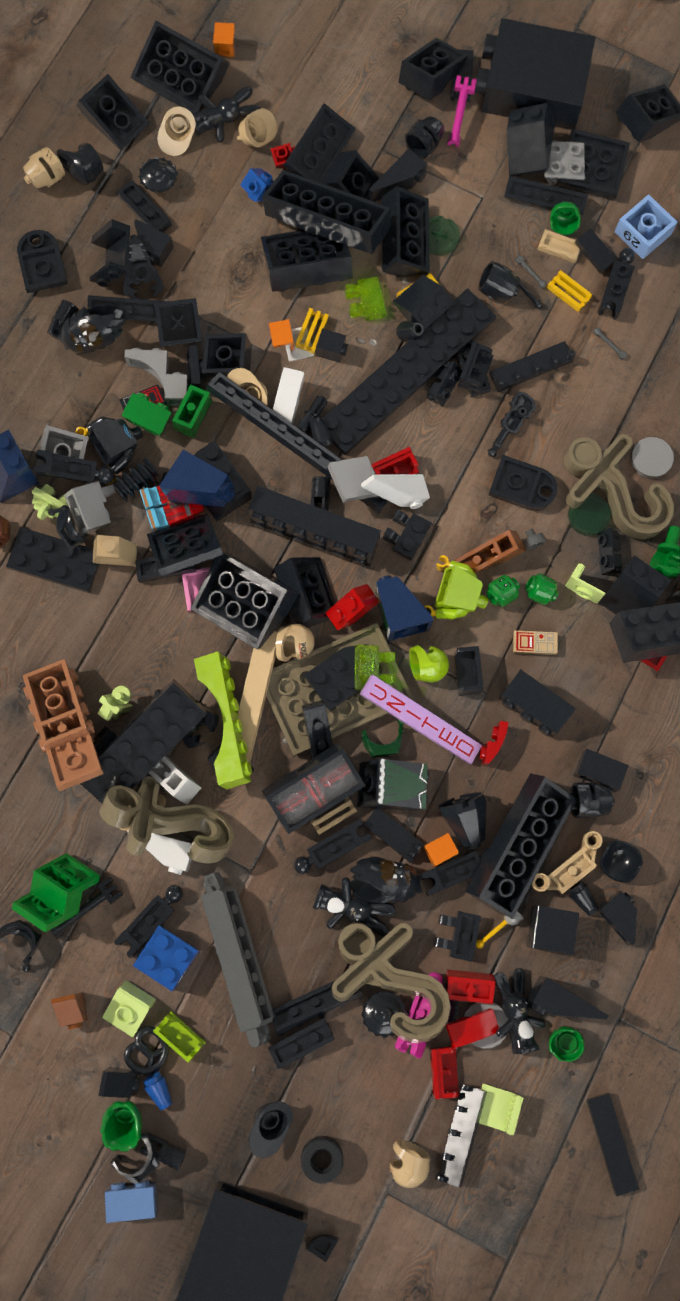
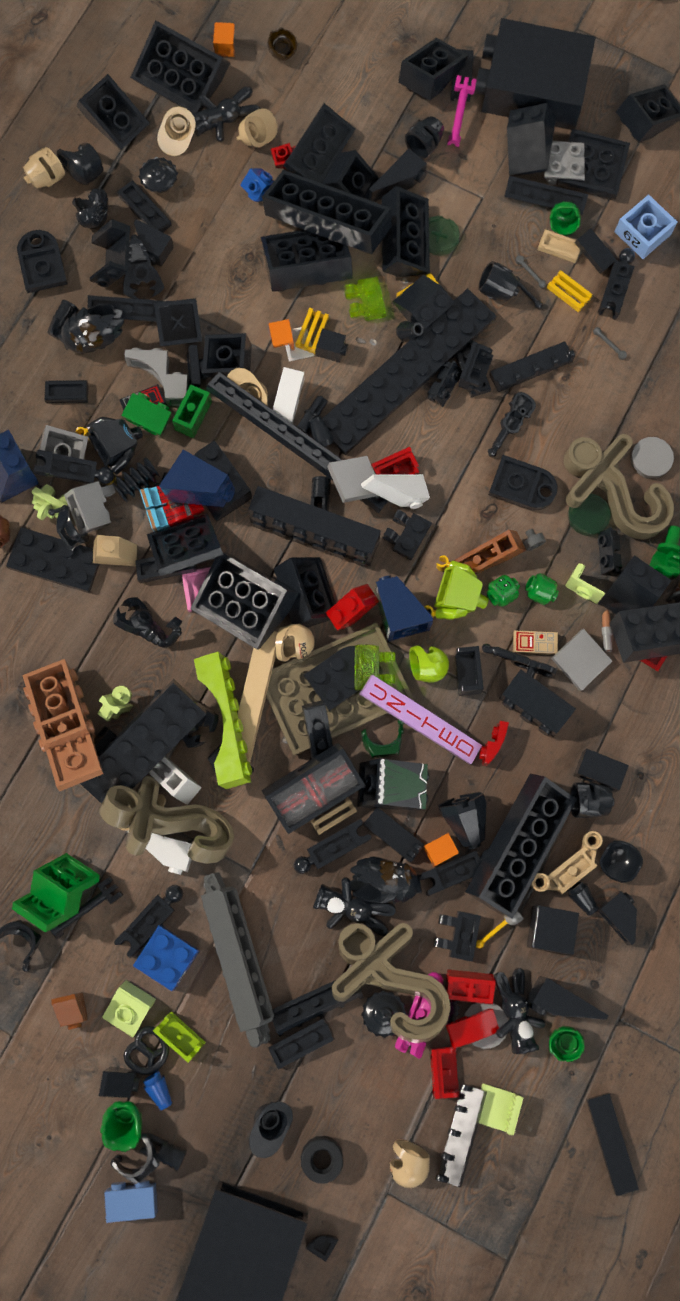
(66, 391): none -> black tile
(92, 211): none -> black hair
(143, 625): none -> black animal
(282, 44): none -> dark brown hair
(522, 661): none -> black piece
(581, 659): none -> light grey tile
(606, 631): none -> light grey piece

